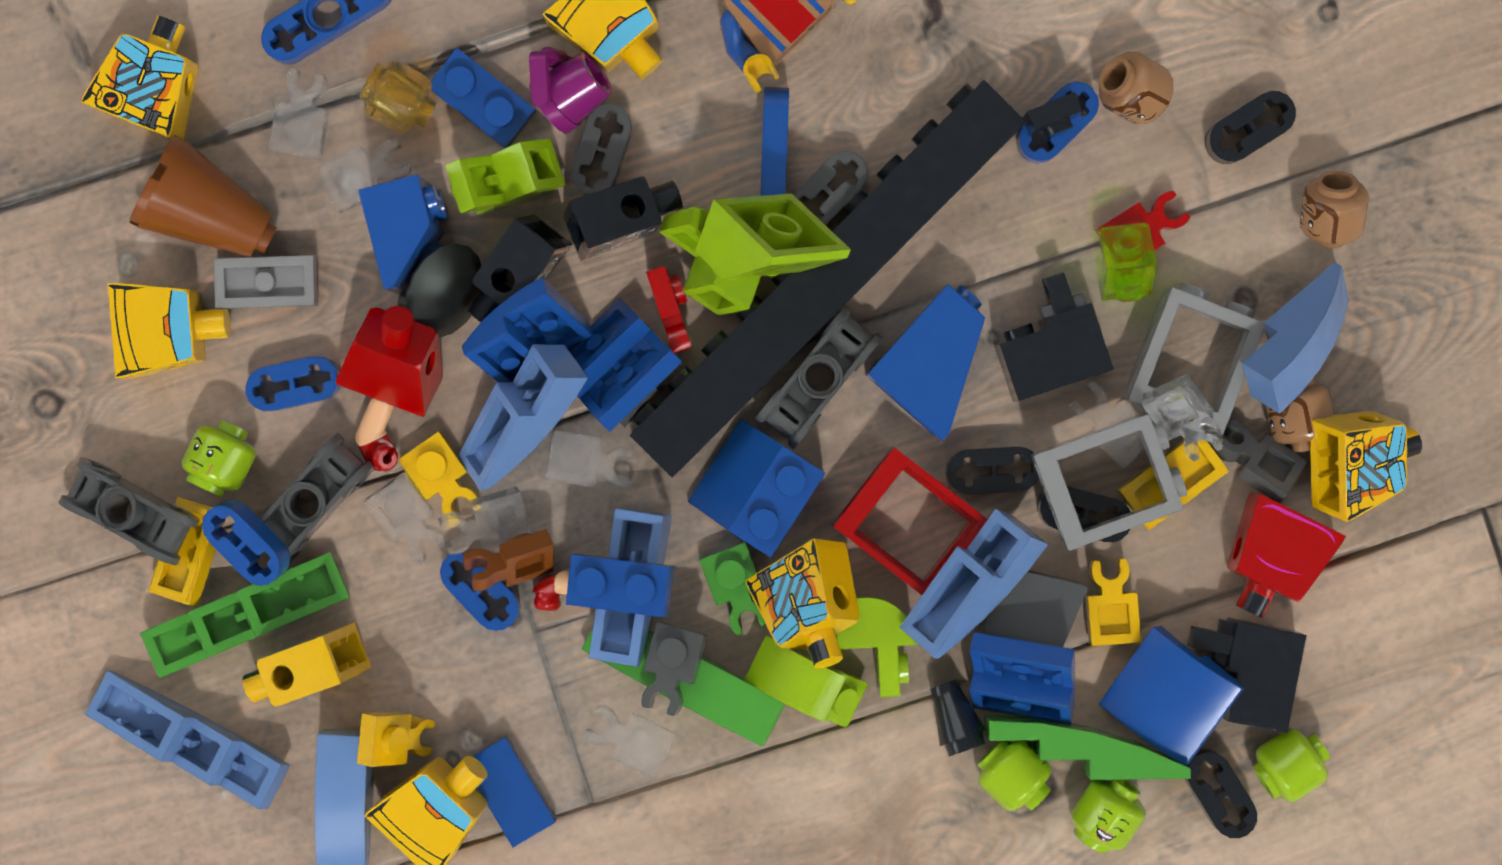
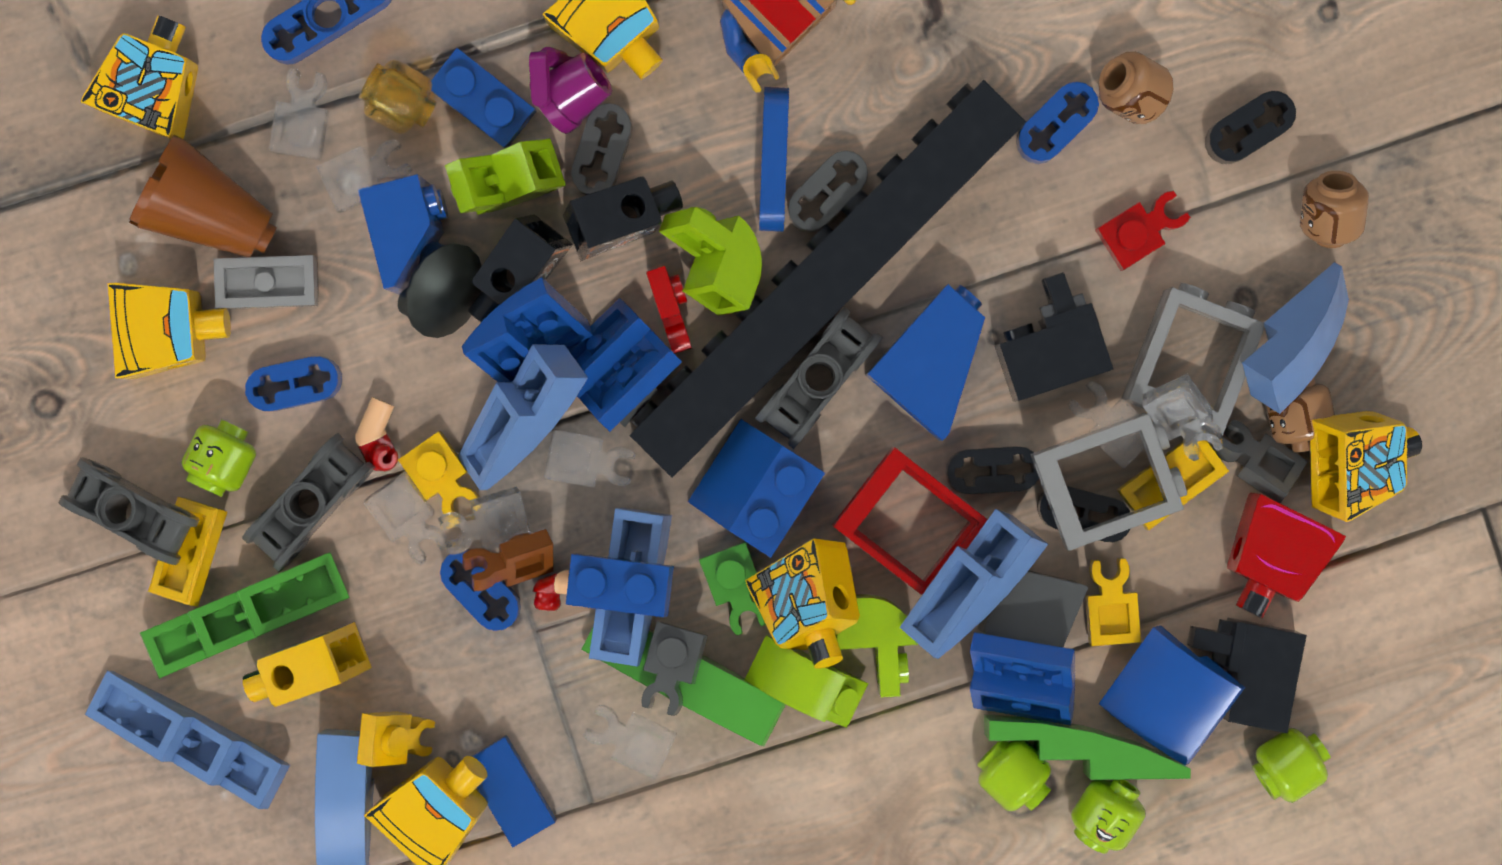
(246, 542): blue beam -> none
(394, 360): red torso -> none
(765, 237): lime slope -> none
(956, 719): black cone -> none
(1053, 117): black plate -> none
(1127, 262): clear neon green bracket -> none
(1230, 787): black beam -> none

